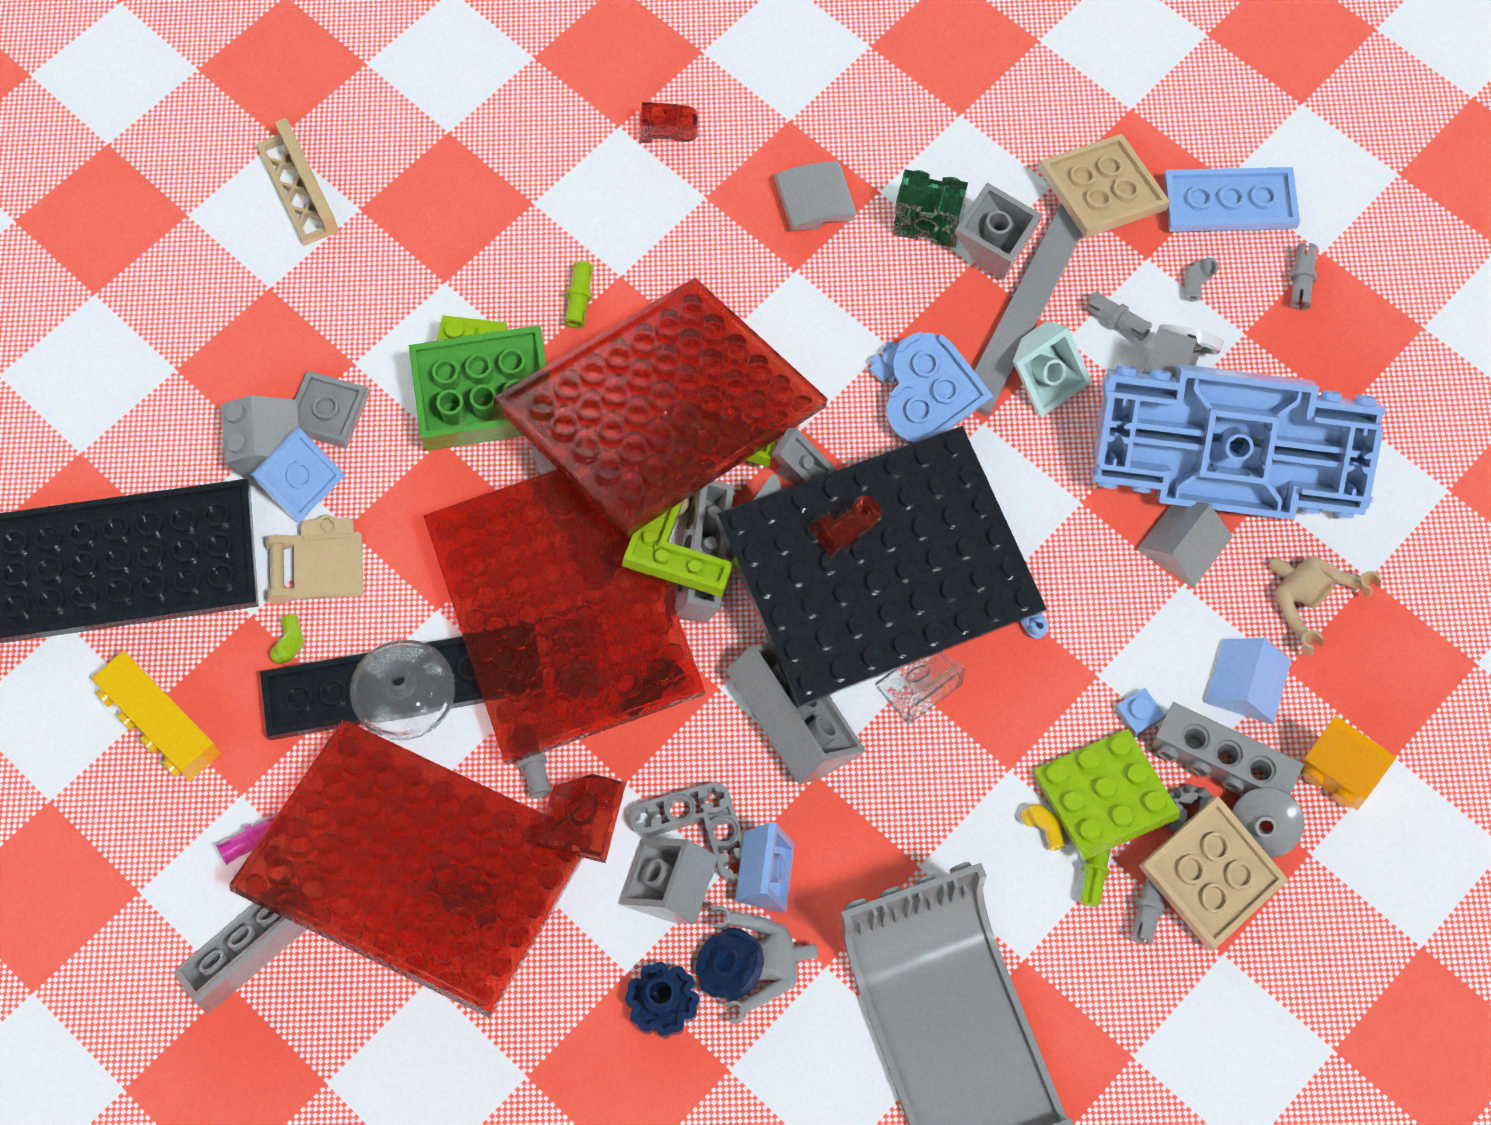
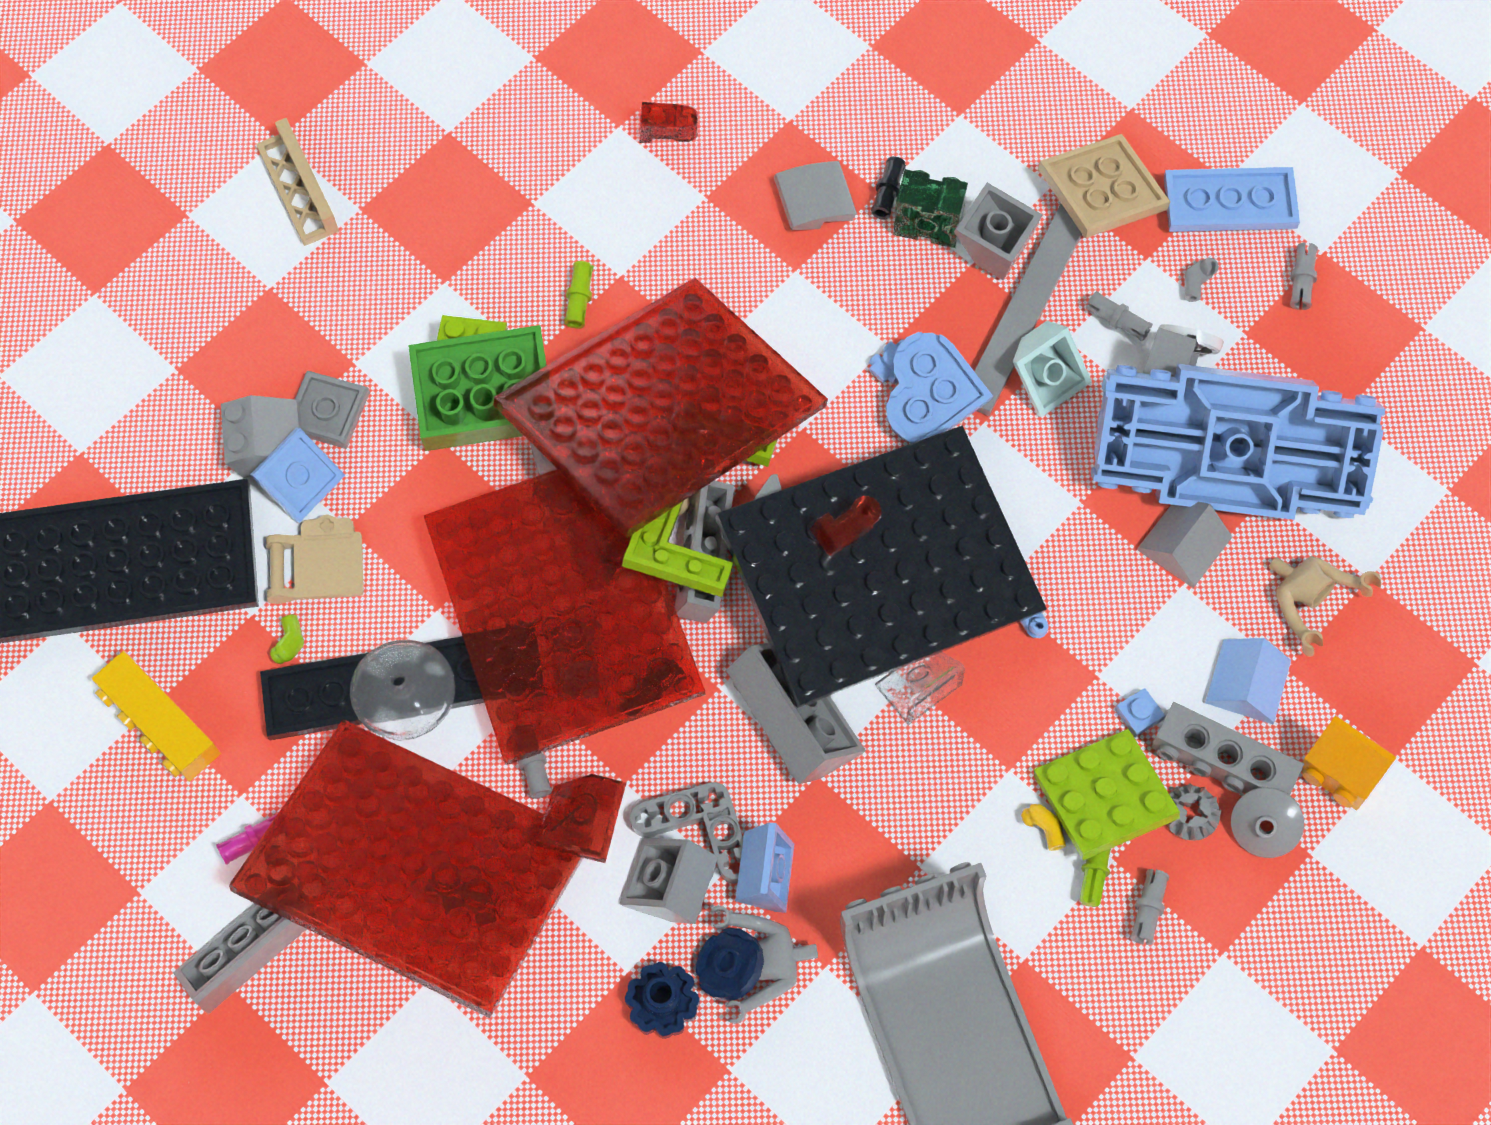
(799, 458): light grey slope -> none
(888, 187): none -> black pin
(1213, 873): tan plate -> none

